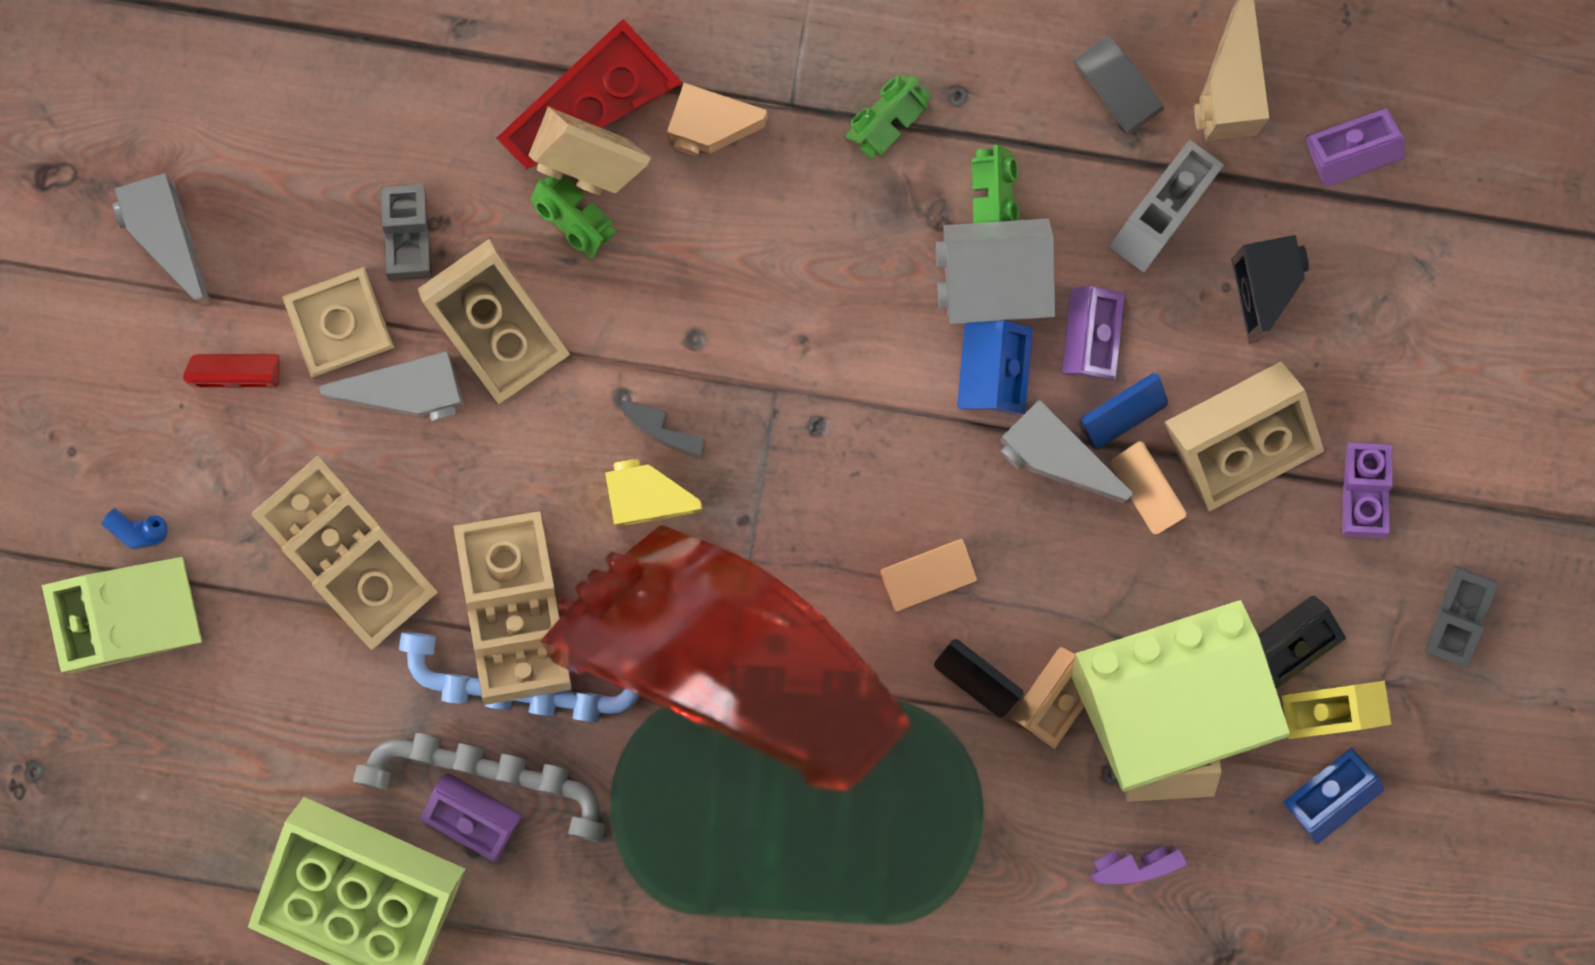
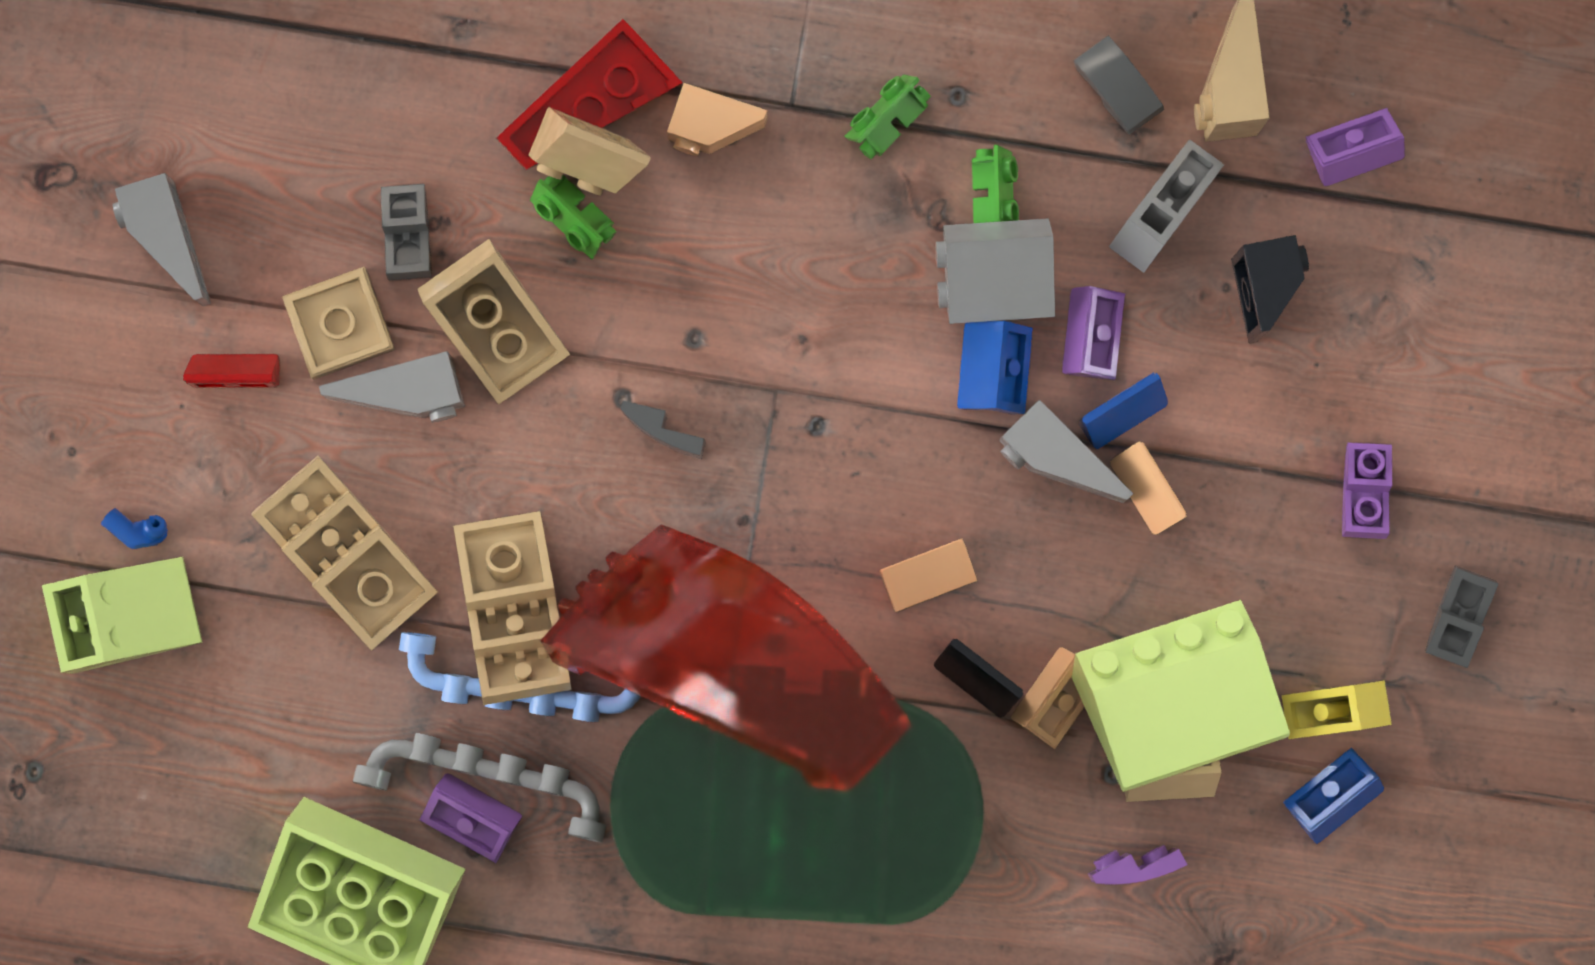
(646, 495): light yellow slope -> none
(1245, 435): tan slope -> none
(1299, 639): black slope -> none

